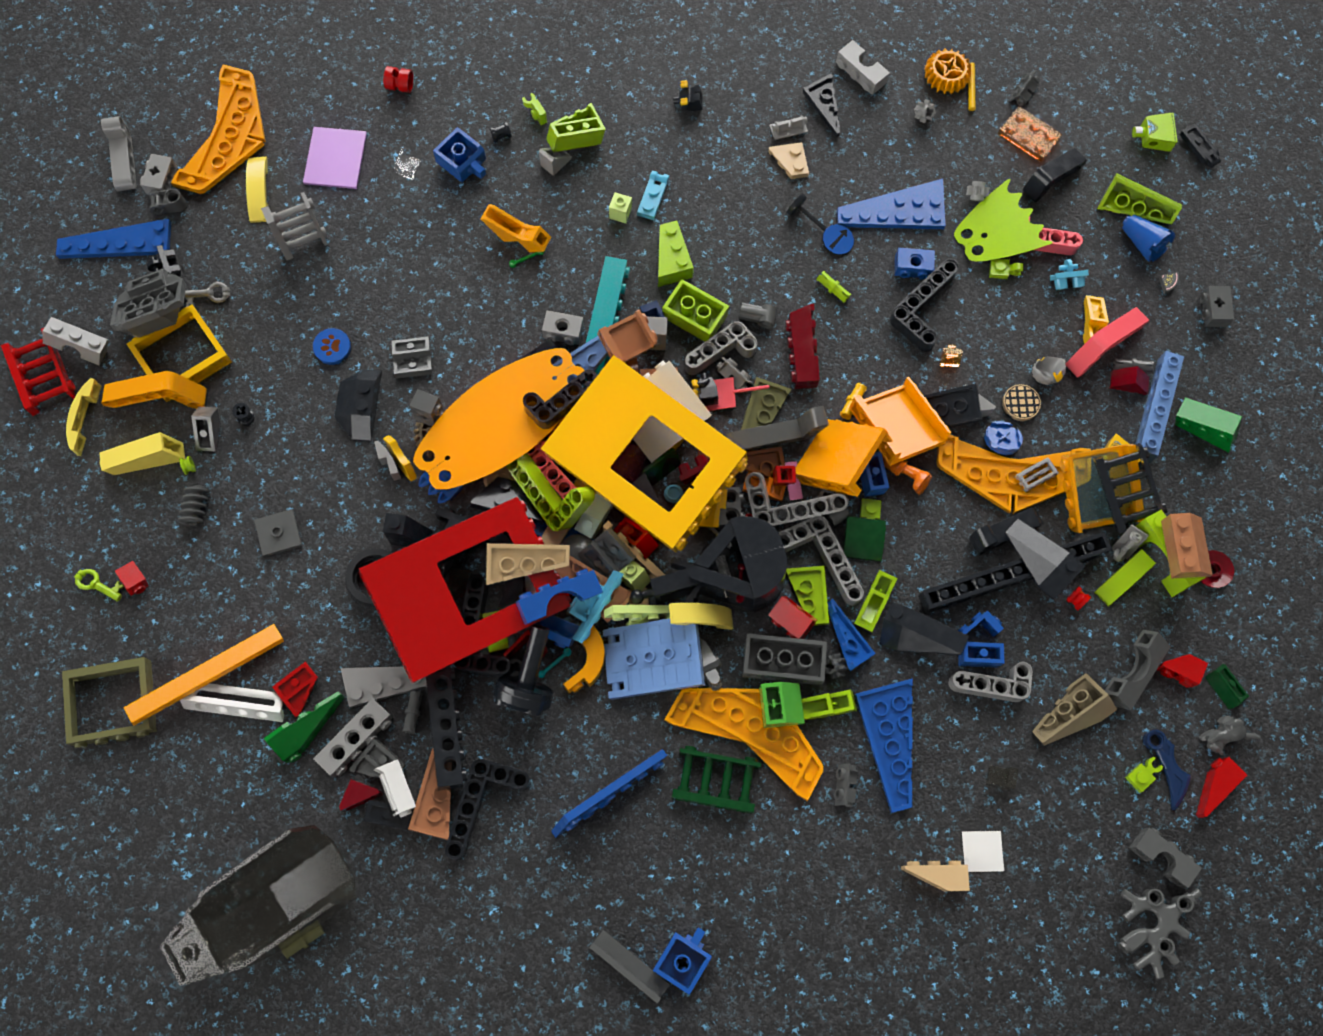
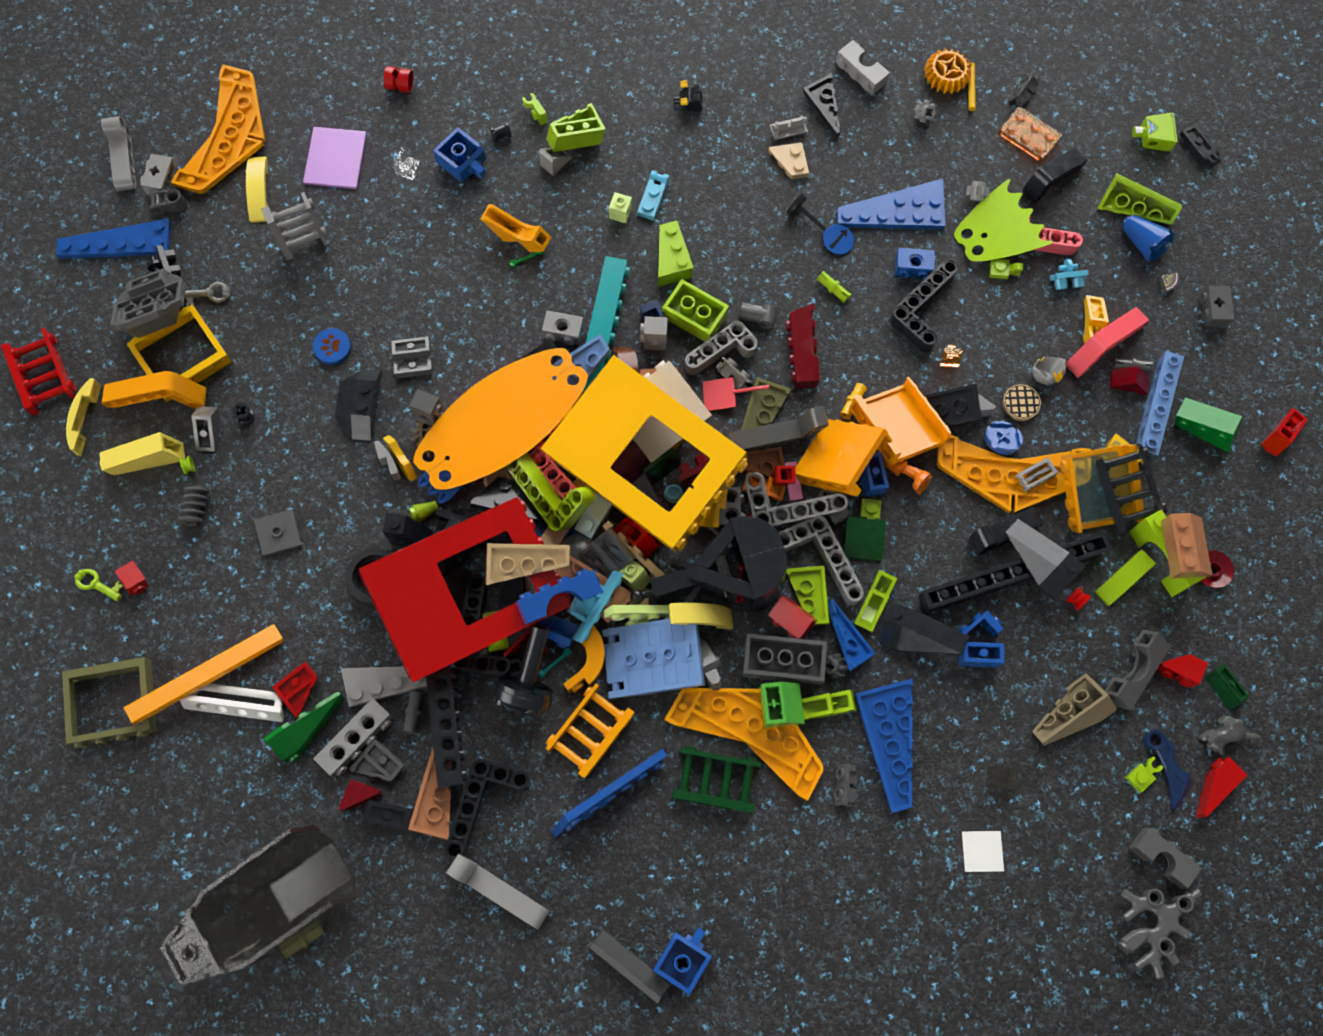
(90, 345): light grey arch -> none
(396, 788): white window -> none
(422, 511): none -> lime cone
(498, 891): none -> light grey beam
(562, 396): black beam -> none
(597, 750): none -> light orange fence
(628, 337): nougat panel -> none
(708, 390): black piece -> none
(944, 877): tan slope -> none
(989, 682): light grey beam -> none
(1128, 543): light grey hinge -> none
(1284, 432): none -> red slope

